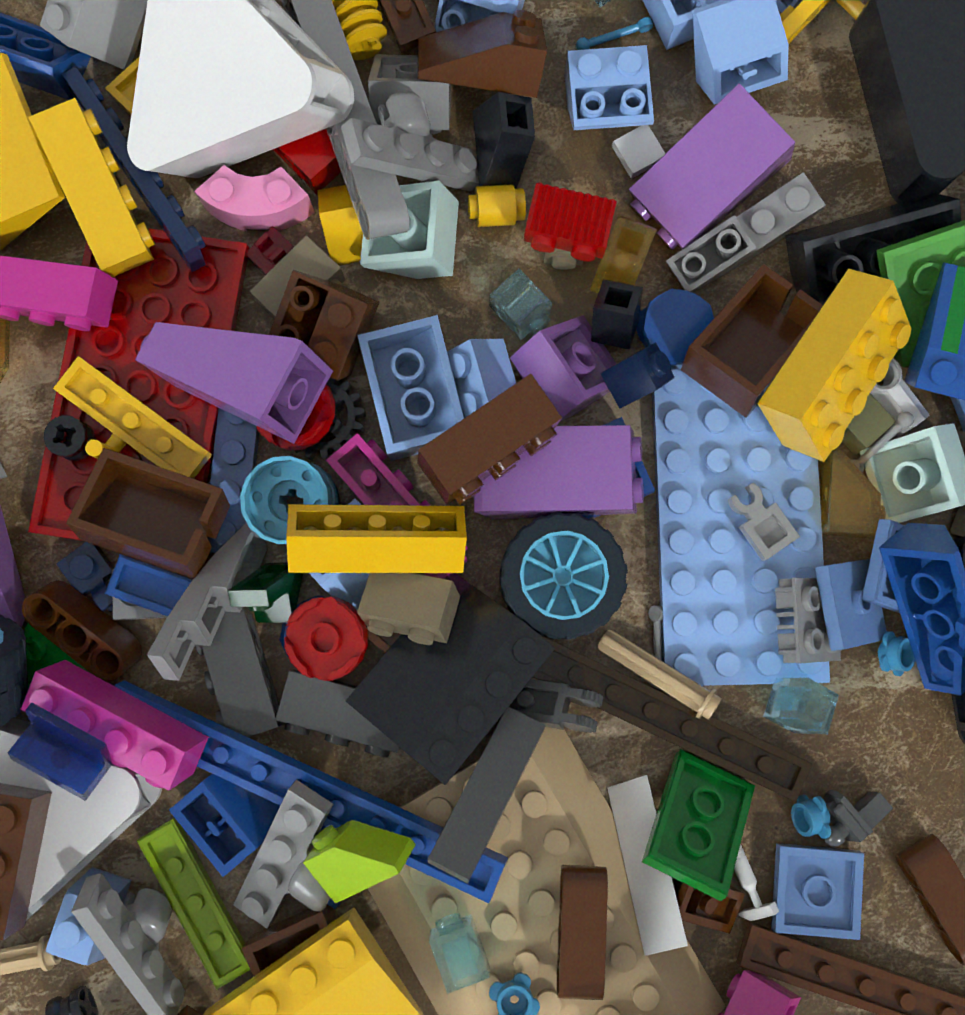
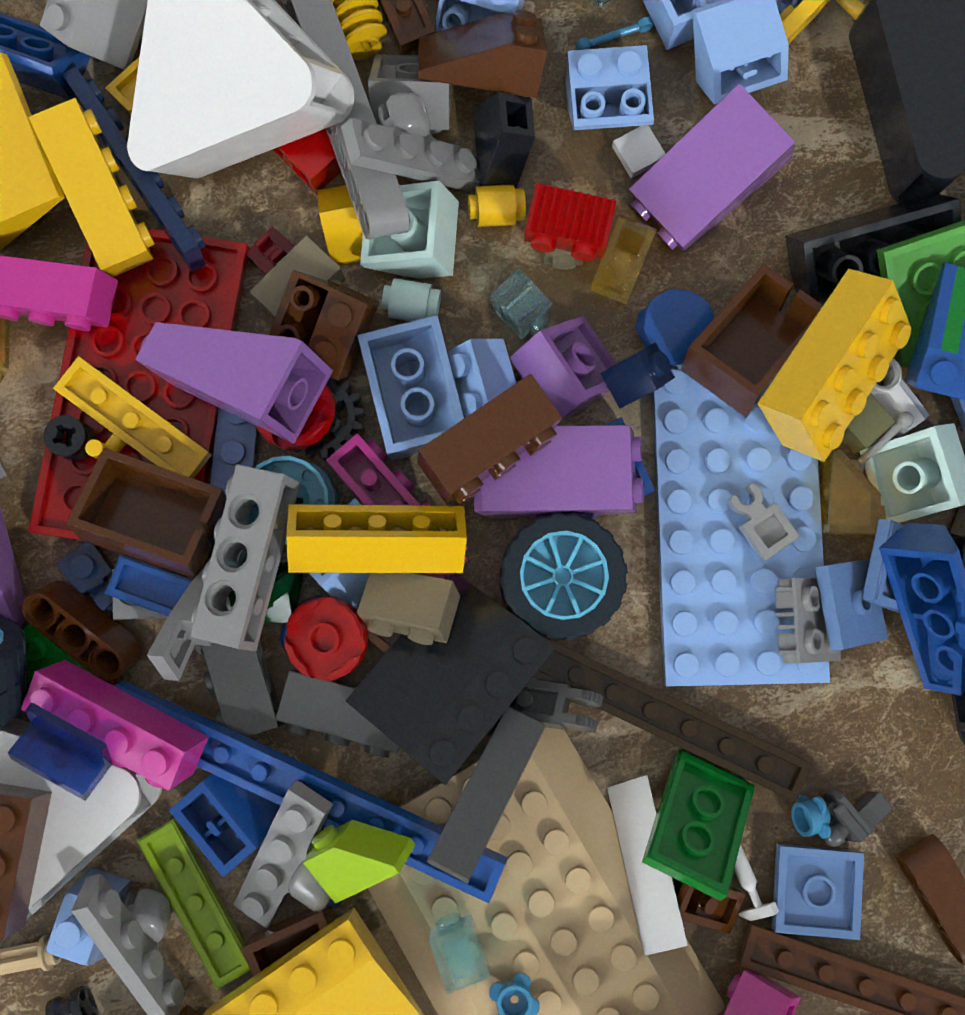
(255, 201): bright pink brick -> none
(256, 577): none -> light grey brick
(410, 300): none -> light aqua brick
(582, 932): reddish brown beam -> none
(616, 314): black brick -> none
(656, 615): light grey hinge -> none
(660, 674): tan axle -> none
(746, 235): light grey slope -> none
(801, 705): clear light blue brick -> none
(895, 654): dark azure plate -> none

